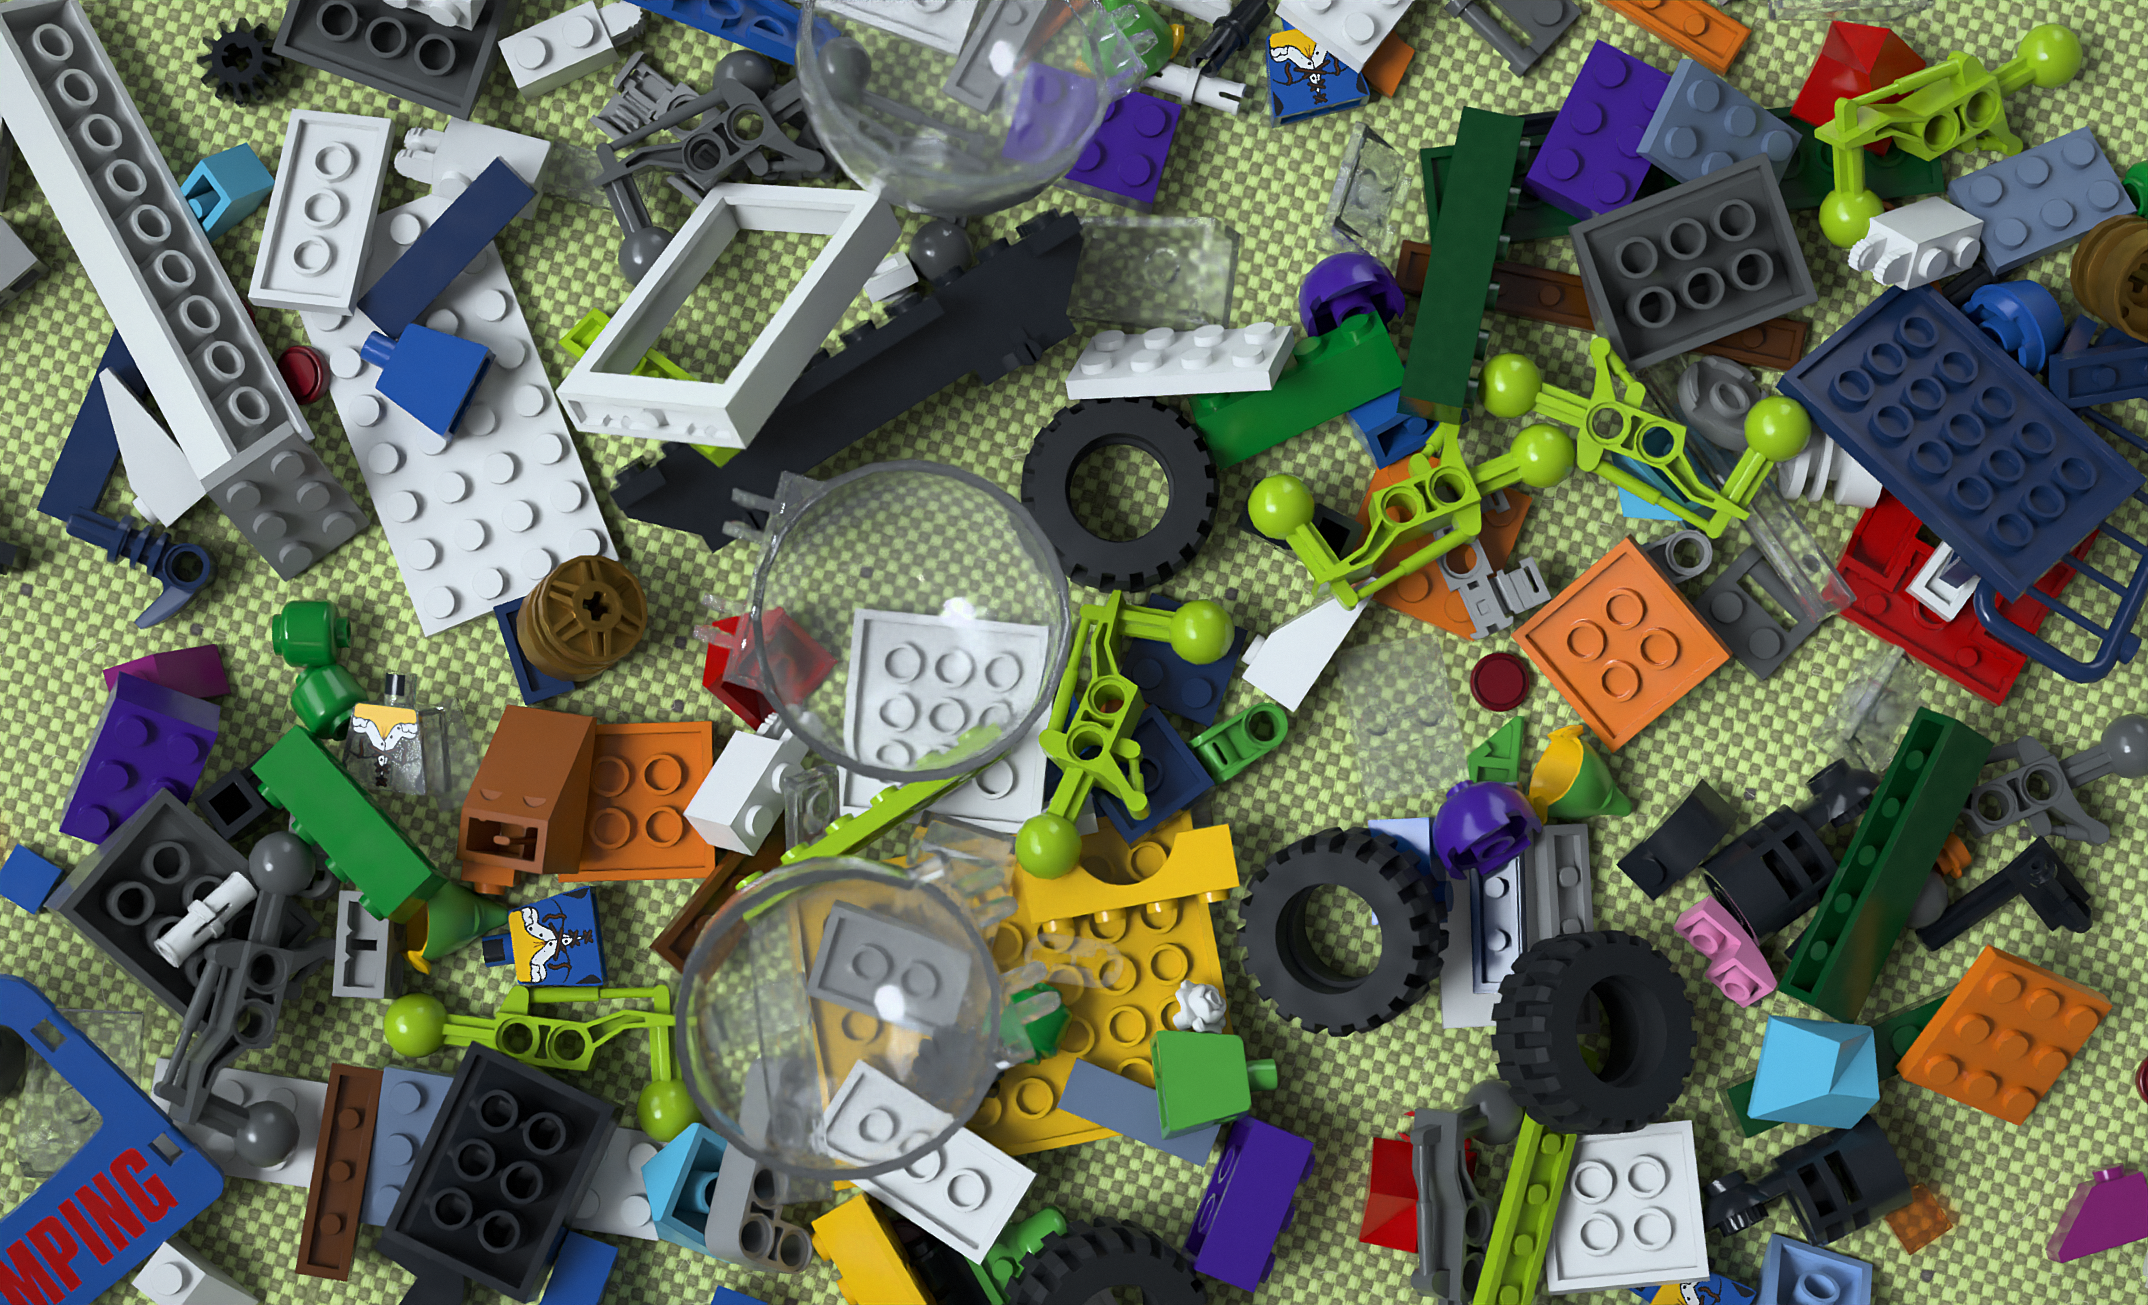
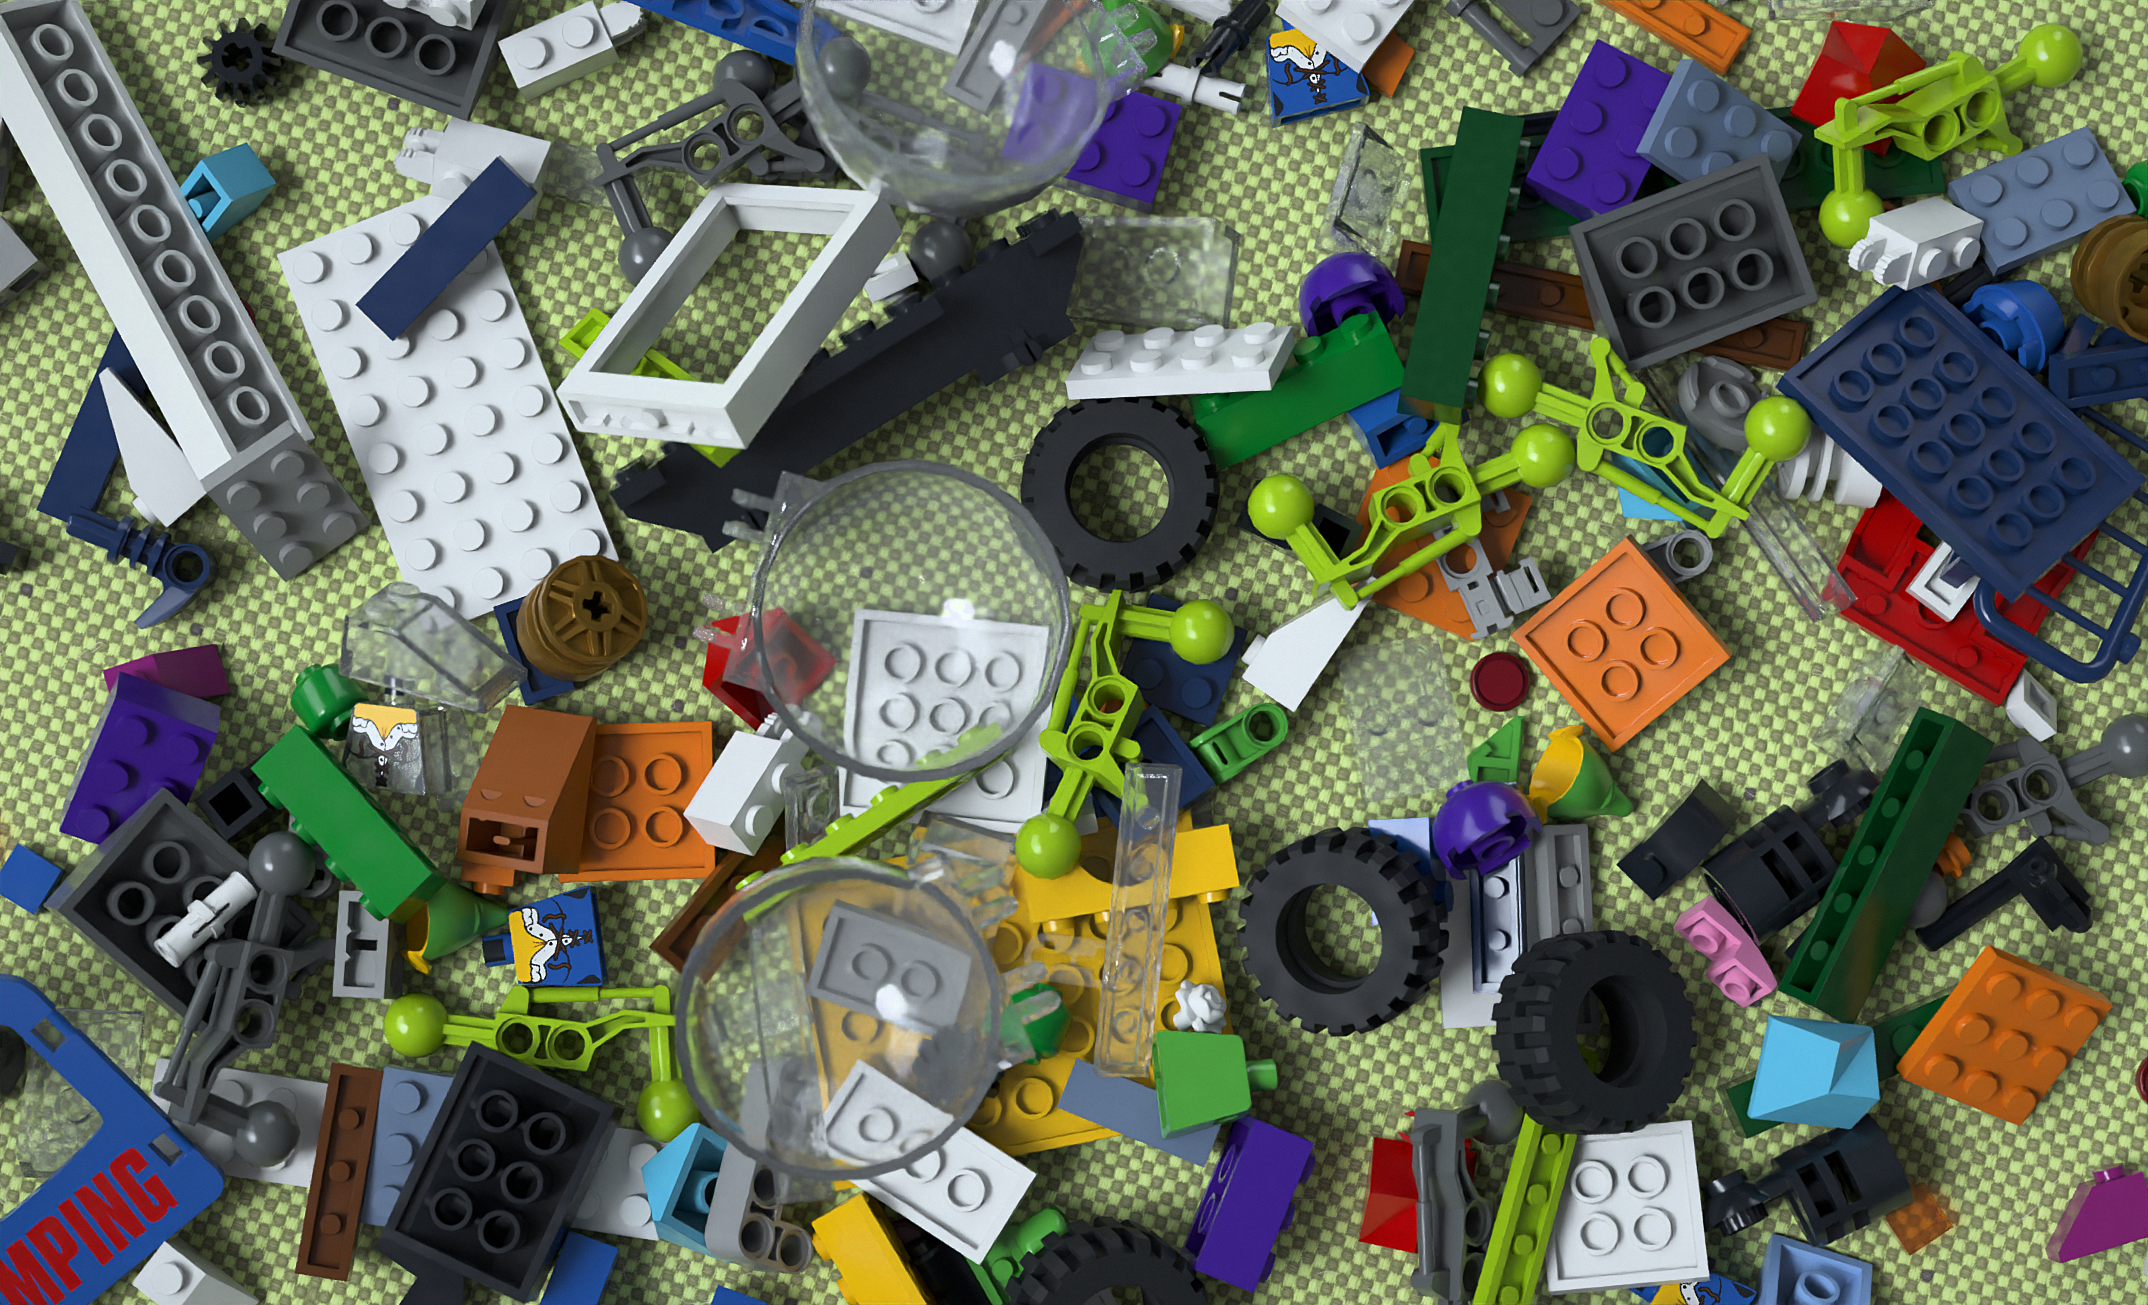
(304, 373): dark red piece -> none
(310, 633): green head -> none
(322, 212): white plate -> none
(426, 650): none -> clear slope
(429, 374): blue torso -> none
(650, 92): light grey piece -> none
(1137, 919): none -> clear tile
(1743, 624): dark grey plate -> none
(2032, 707): none -> white plate

